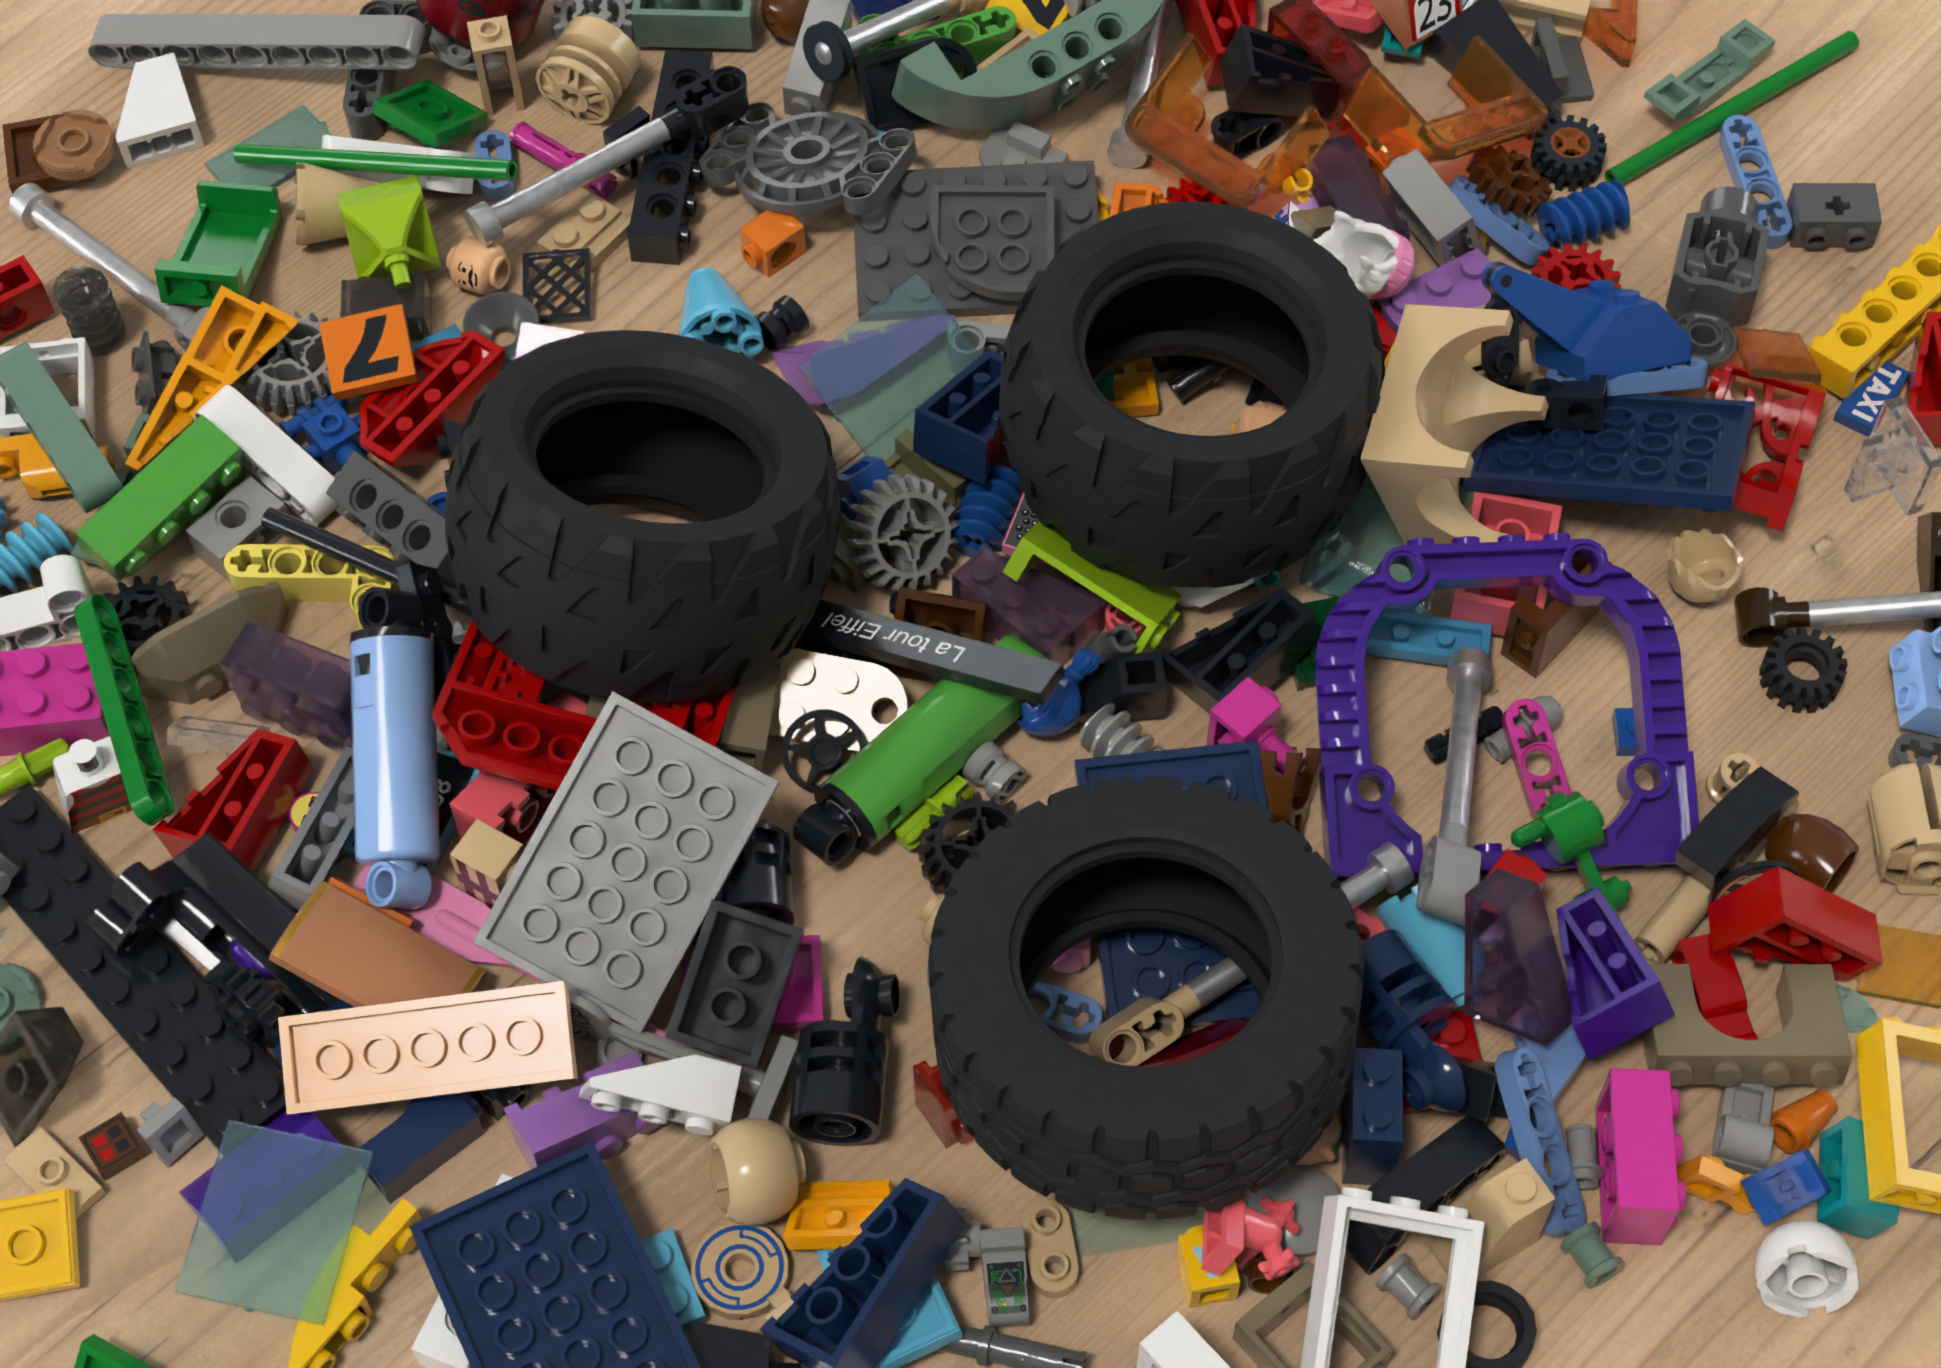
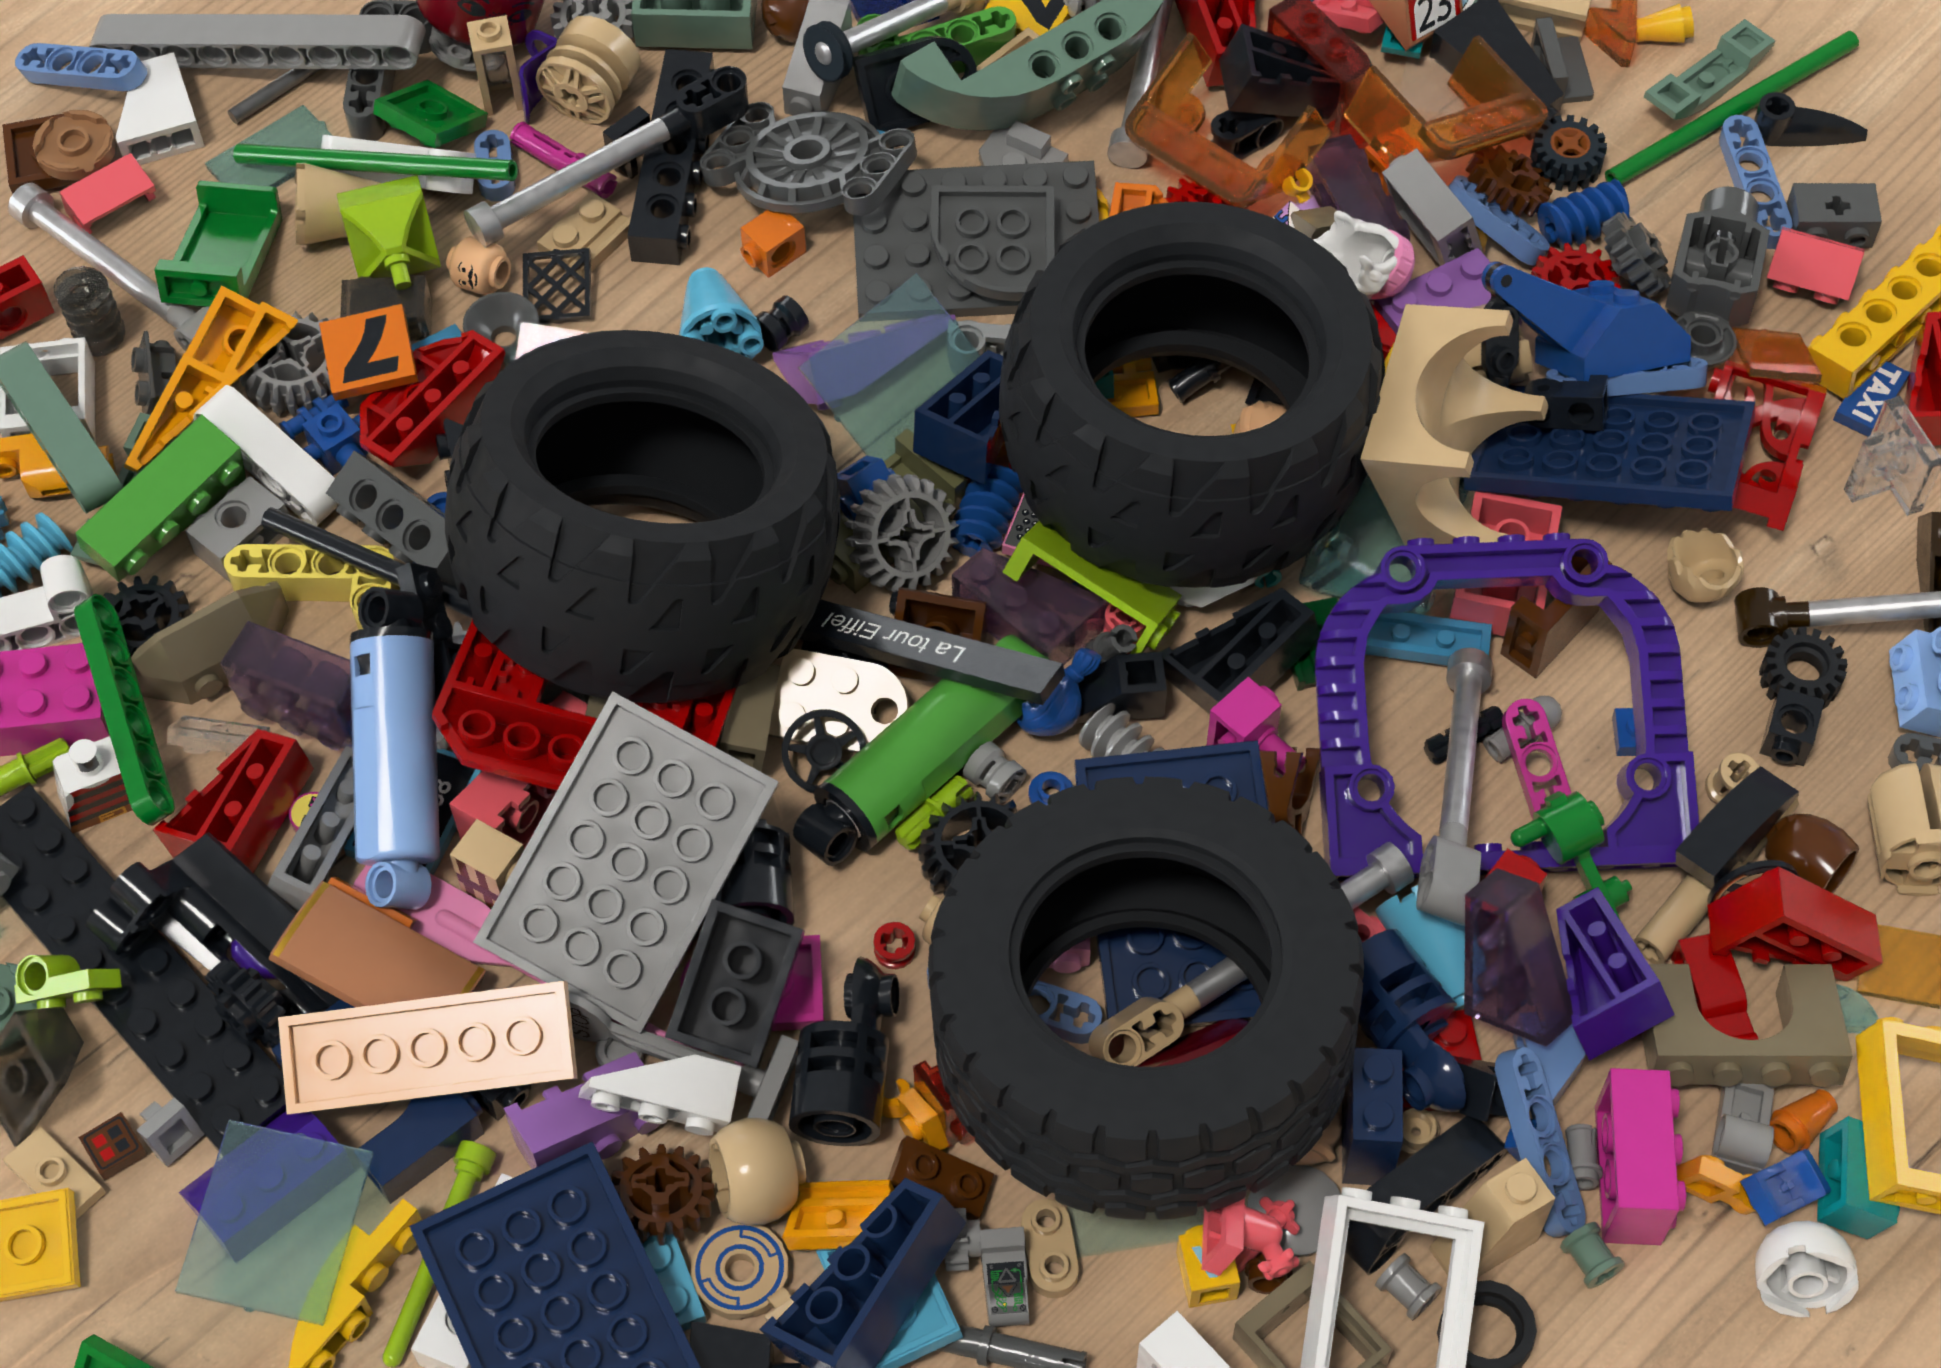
(54, 978): none -> lime plate
(82, 61): none -> medium blue beam
(106, 191): none -> coral hinge
(269, 93): none -> flat silver bar
(471, 1163): none -> lime piece
(529, 89): none -> dark purple piece
(664, 1193): none -> reddish brown gear
(887, 934): none -> red bush
(916, 1116): none -> light orange plate
(956, 1179): none -> reddish brown plate
(1044, 781): none -> blue plate
(1424, 1123): none -> tan plate
(1636, 254): none -> dark grey gear
(1667, 25): none -> yellow cone
(1794, 126): none -> black piece
(1795, 712): none -> black brick
(1814, 265): none -> coral brick

